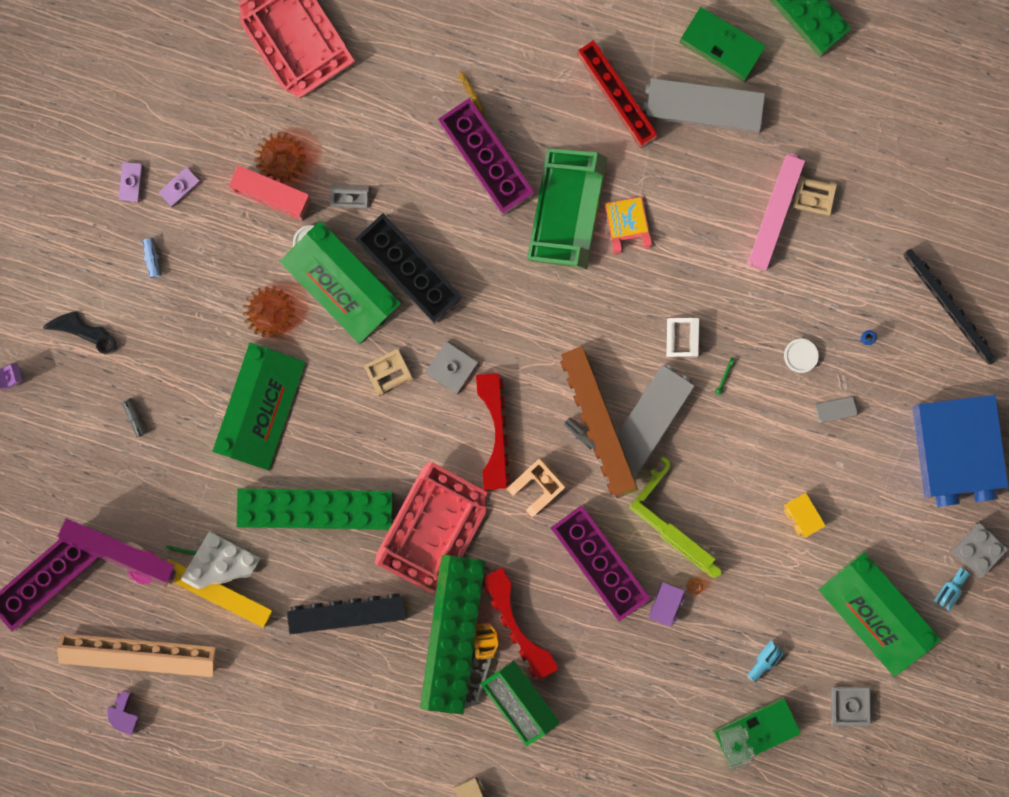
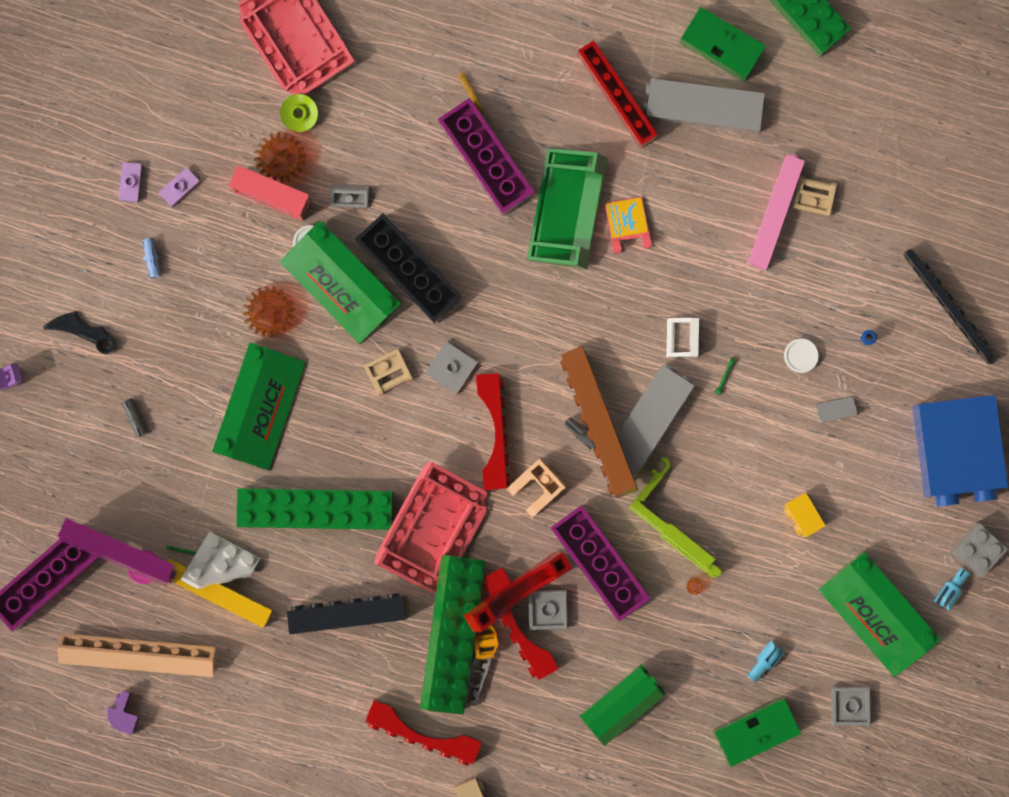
(291, 119): none -> lime dish
(384, 717): none -> red arch
(500, 602): none -> red arch
(520, 703): green brick -> none
(548, 610): none -> light grey plate
(622, 704): none -> green brick
(666, 604): medium lavender brick -> none
(728, 738): clear brick -> none

